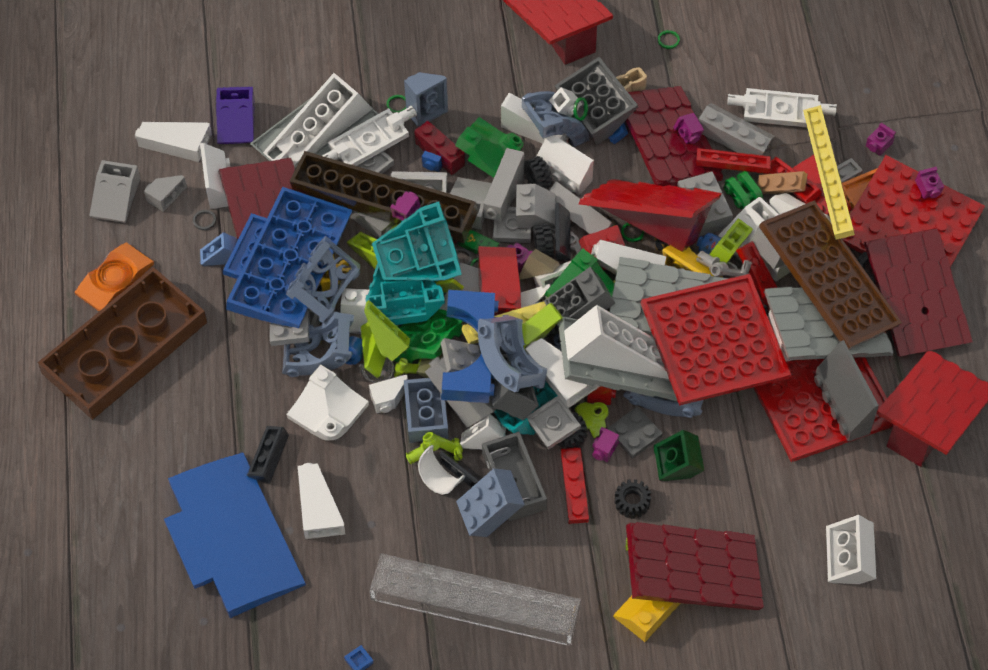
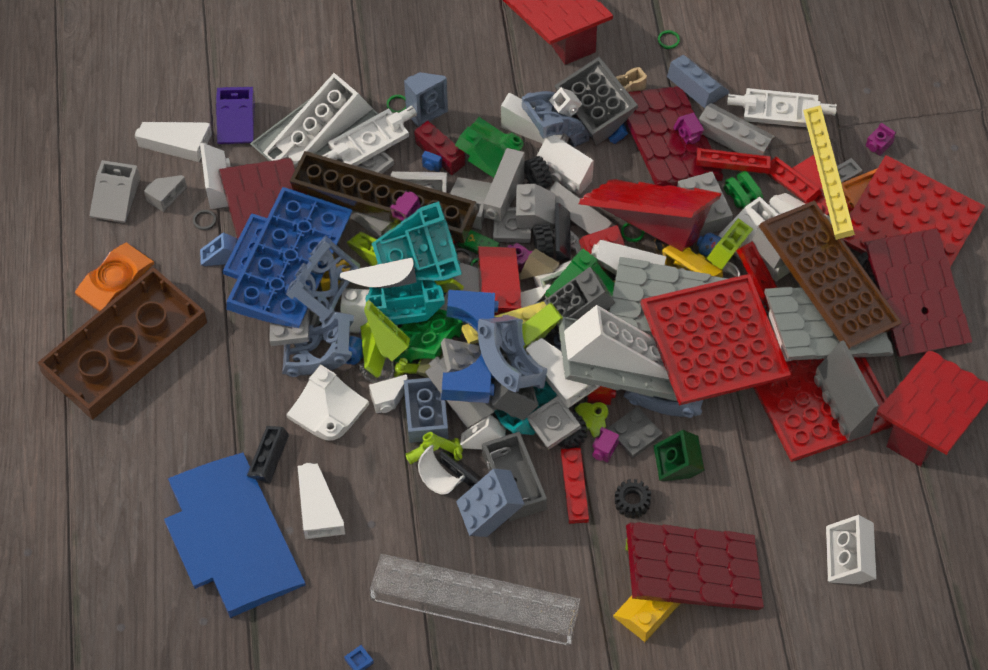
(383, 275): none -> white sticker
(585, 108): green piece -> none
(695, 81): none -> sand blue slope
(721, 268): light grey pin -> none
(782, 182): medium nougat plate -> none
(929, 183): magenta brick -> none

